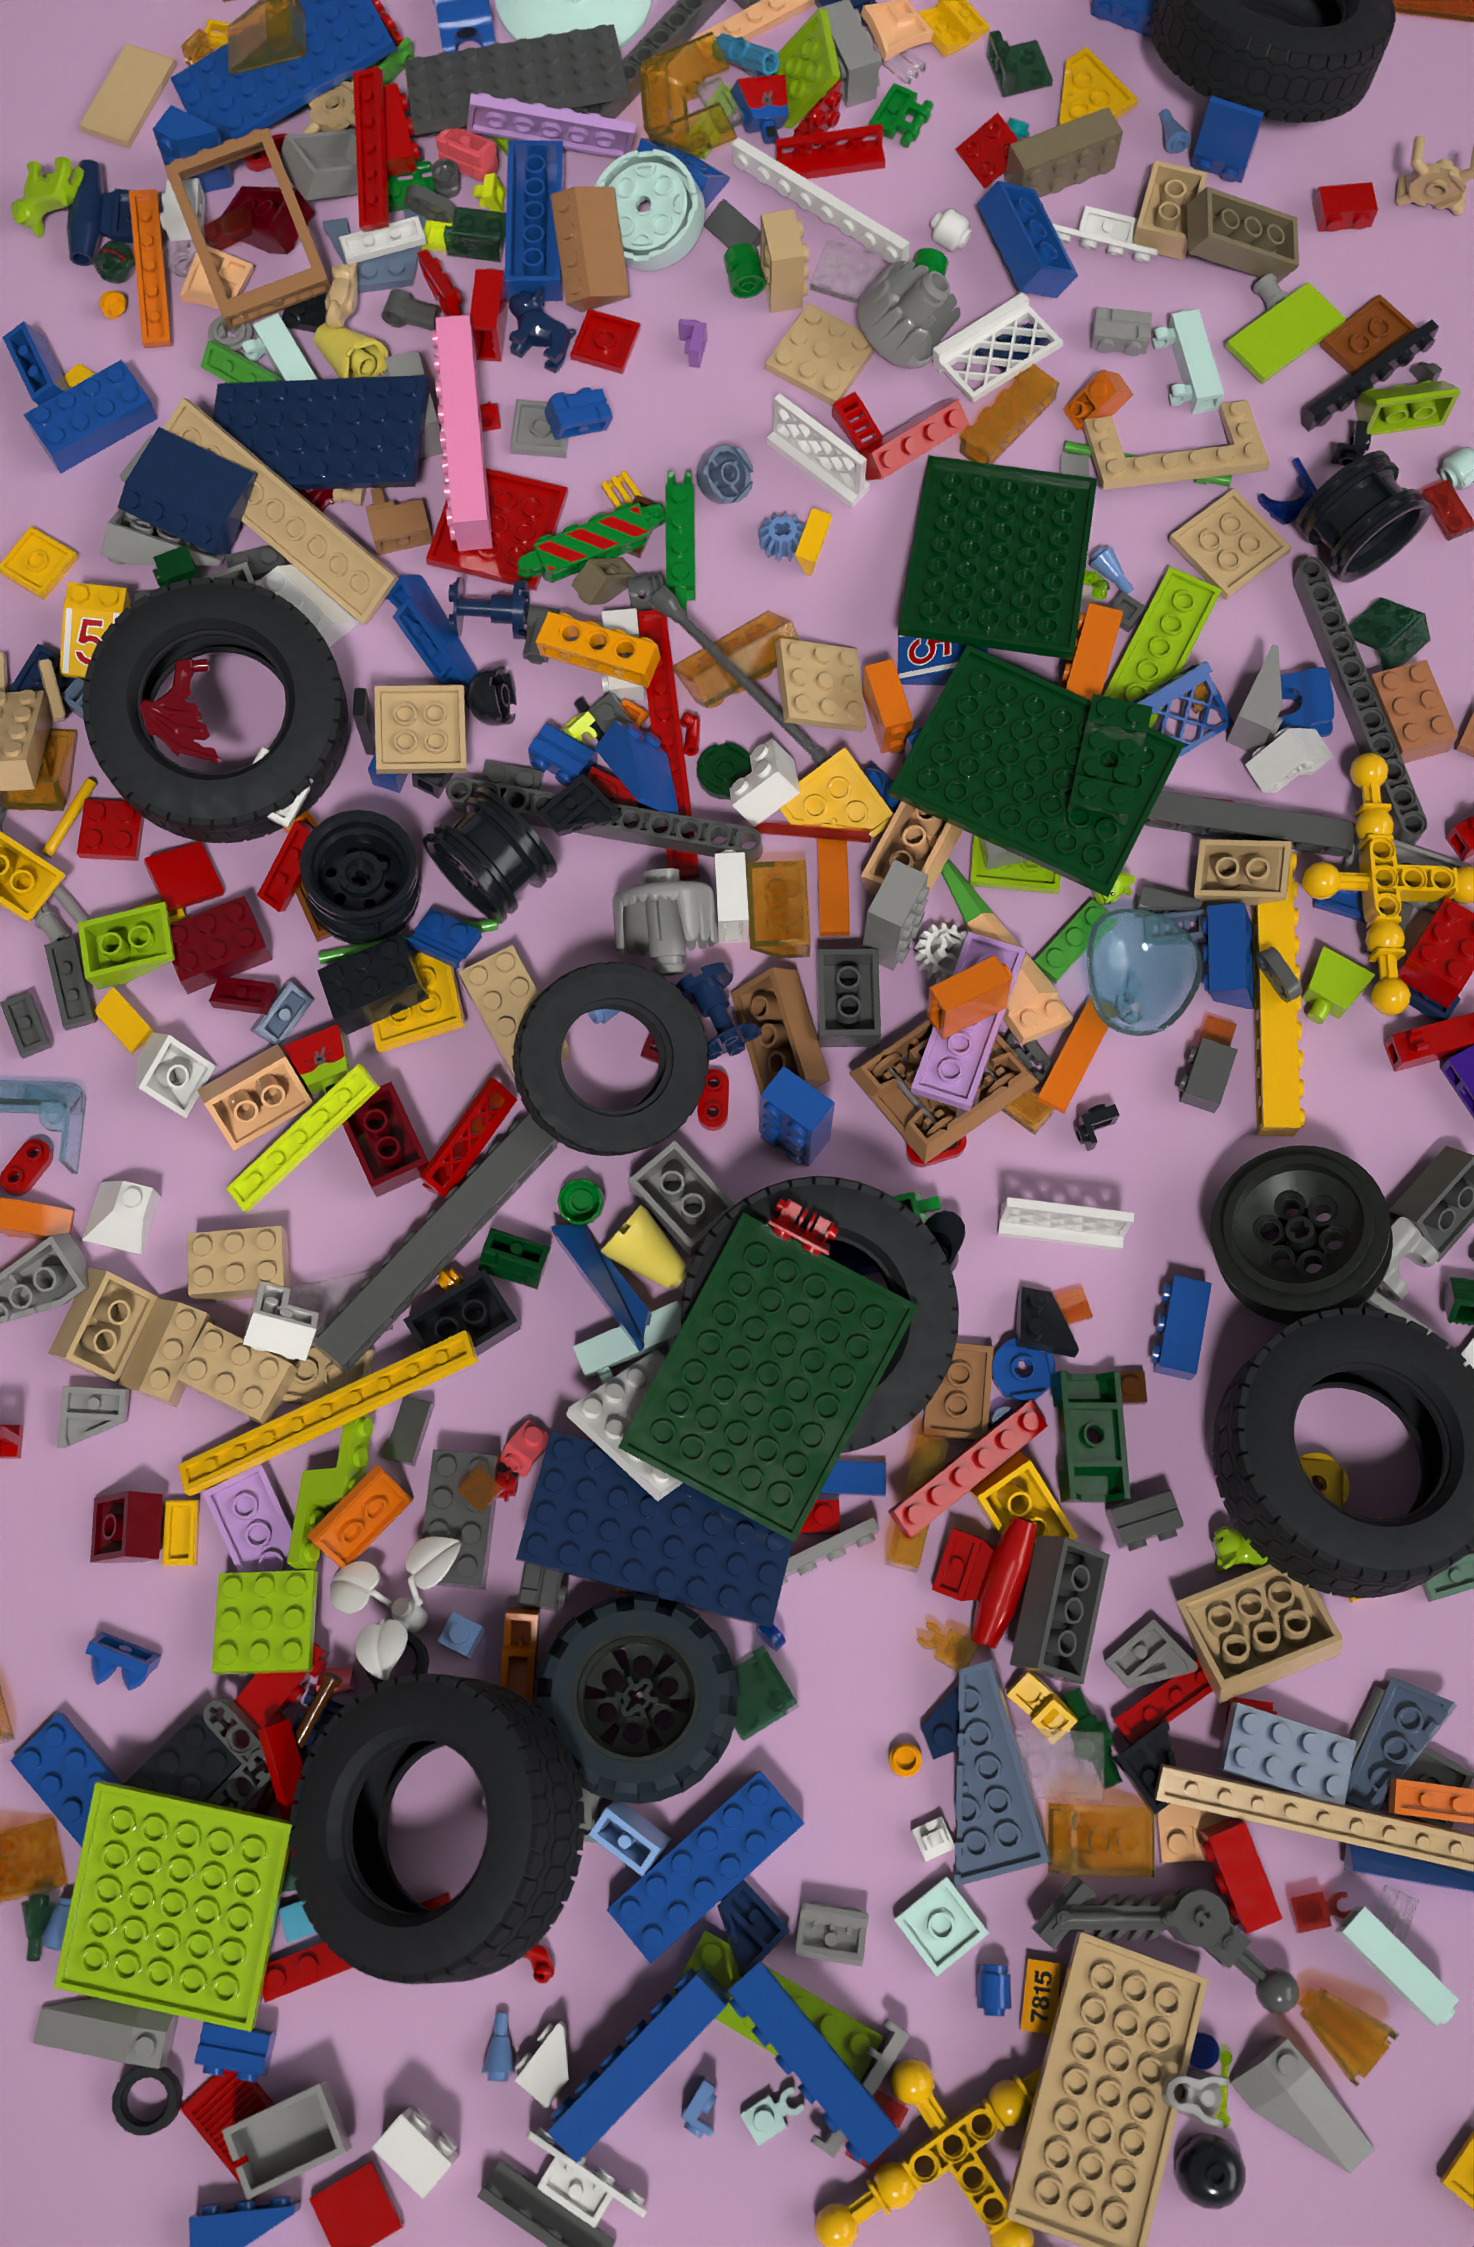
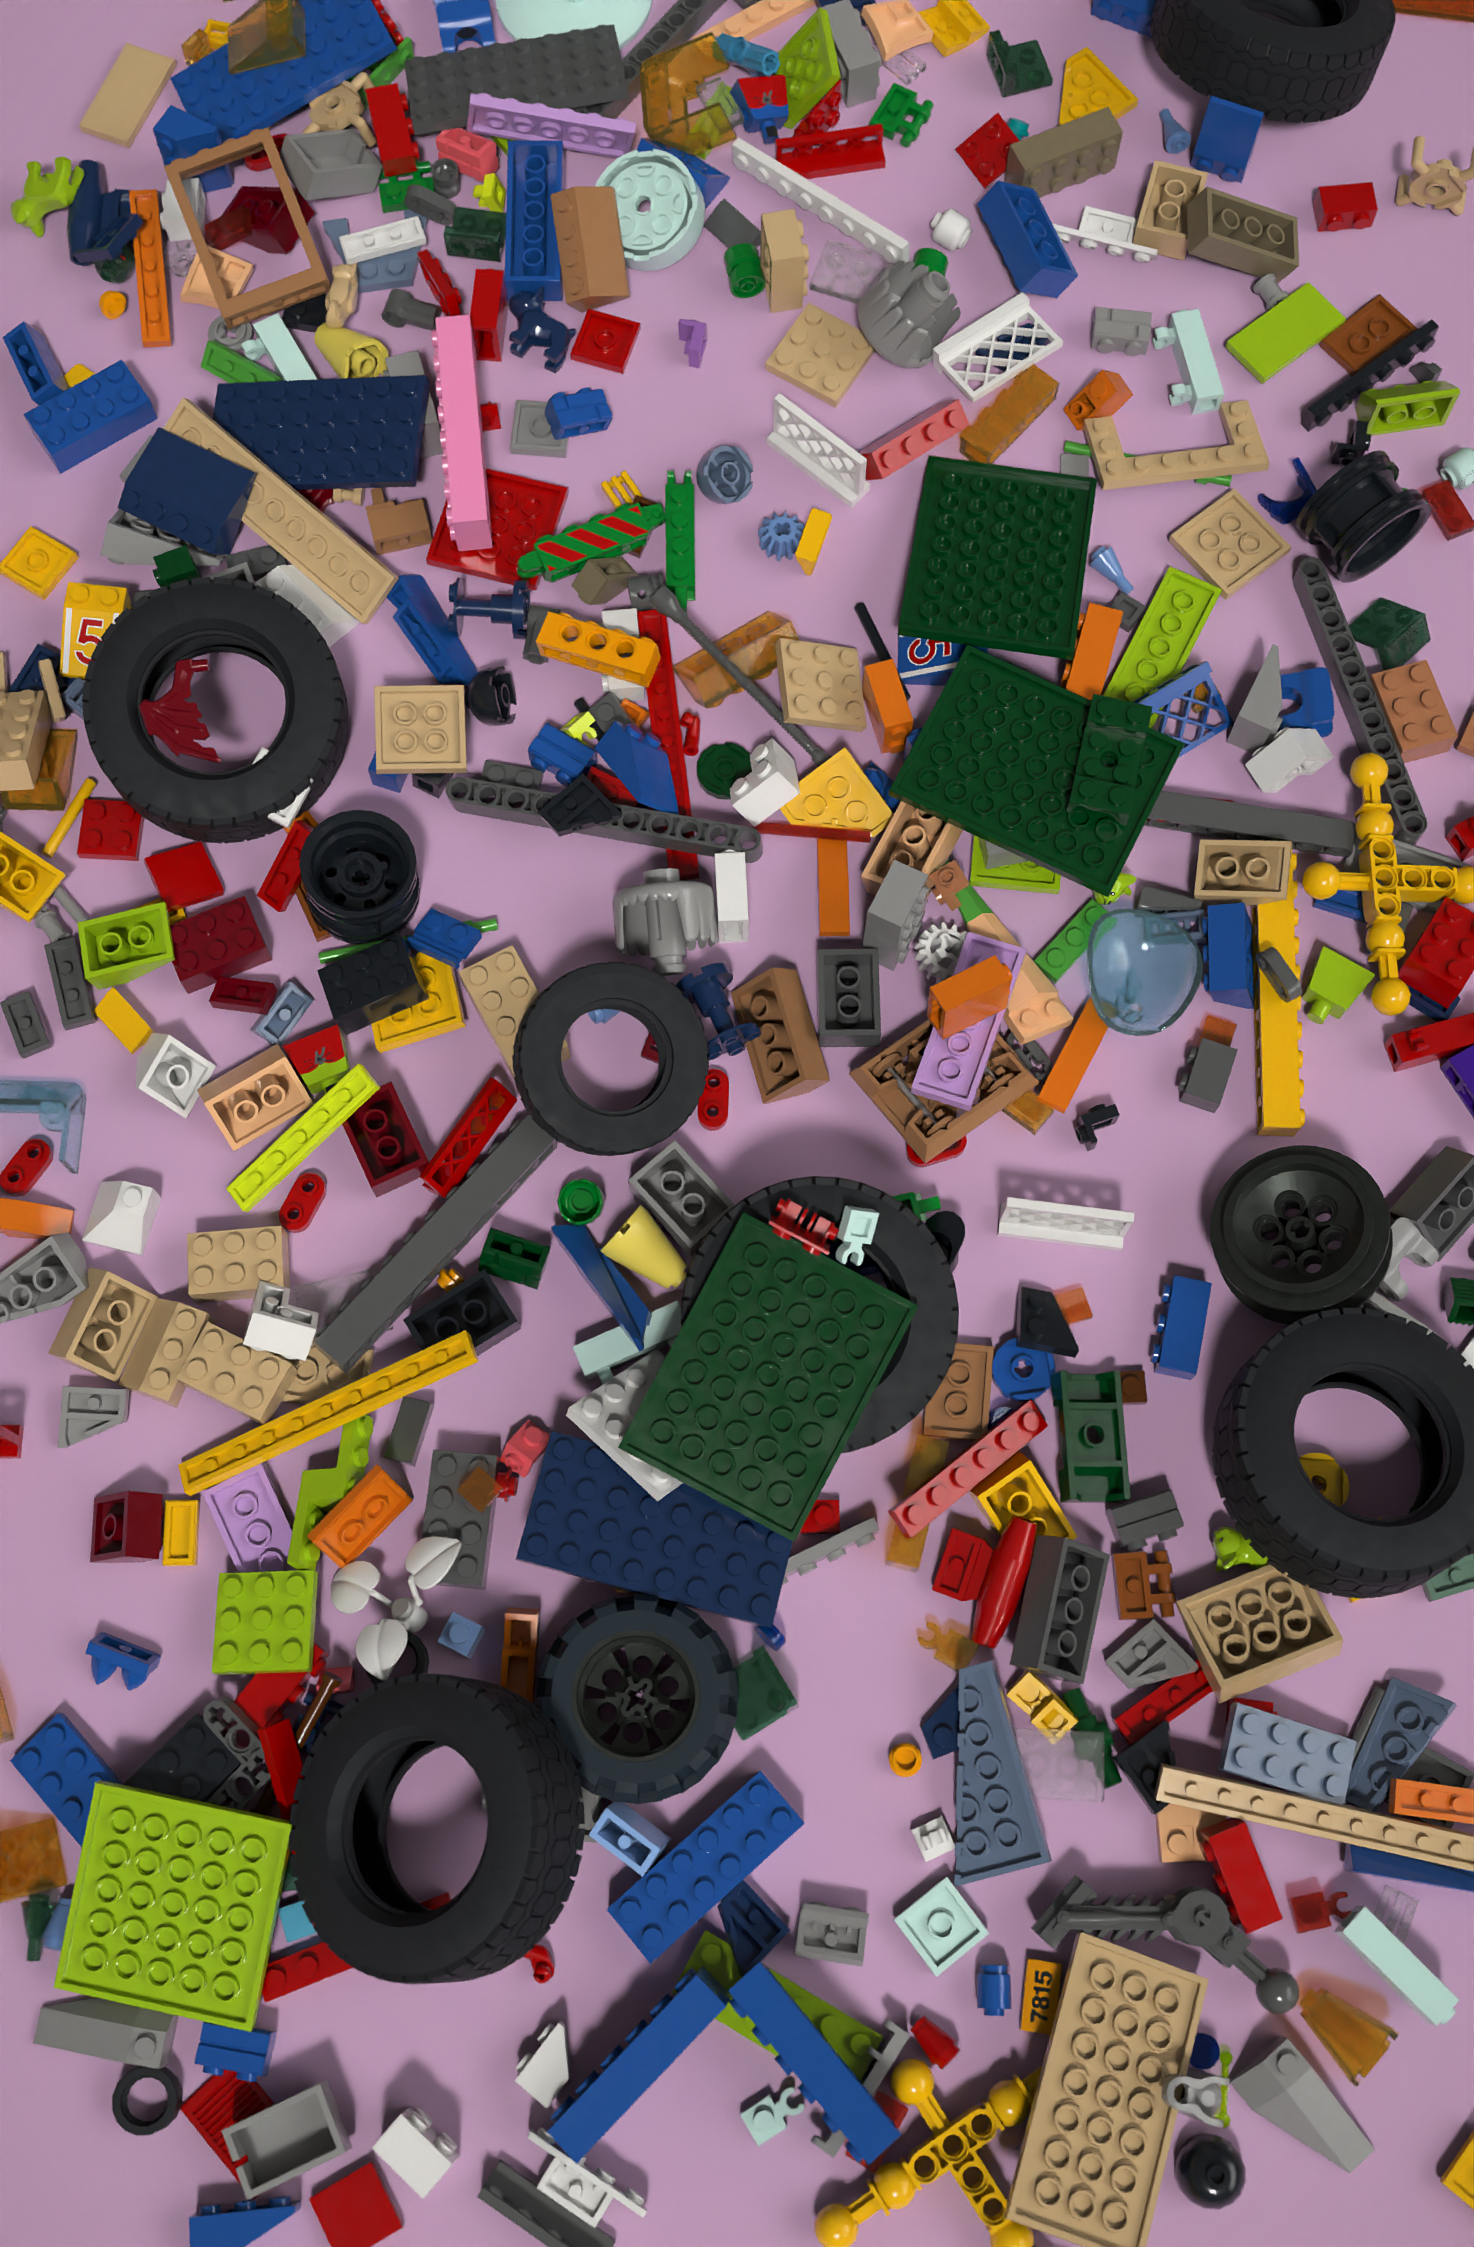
(111, 239): none -> dark blue wing
(305, 1202): none -> red plate
(364, 719): black tile -> none
(371, 149): red plate -> none
(434, 235): neon yellow tile -> none
(490, 855): black wheel -> none
(499, 2058): medium blue cone -> none
(542, 1588): dark grey brick -> none
(701, 2101): medium blue bracket -> none
(778, 908): clear yellow slope -> none
(795, 1117): blue brick -> none
(850, 408): red slope -> none
(855, 1230): none -> light aqua plate
(856, 1479): blue tile -> none
(875, 638): none -> black bar
(935, 2042): none -> red cone
(948, 882): none -> nougat bracket
(1100, 585): clear neon green arm -> none
(1101, 1840): clear yellow slope -> none
(1133, 1585): none -> dark orange plate

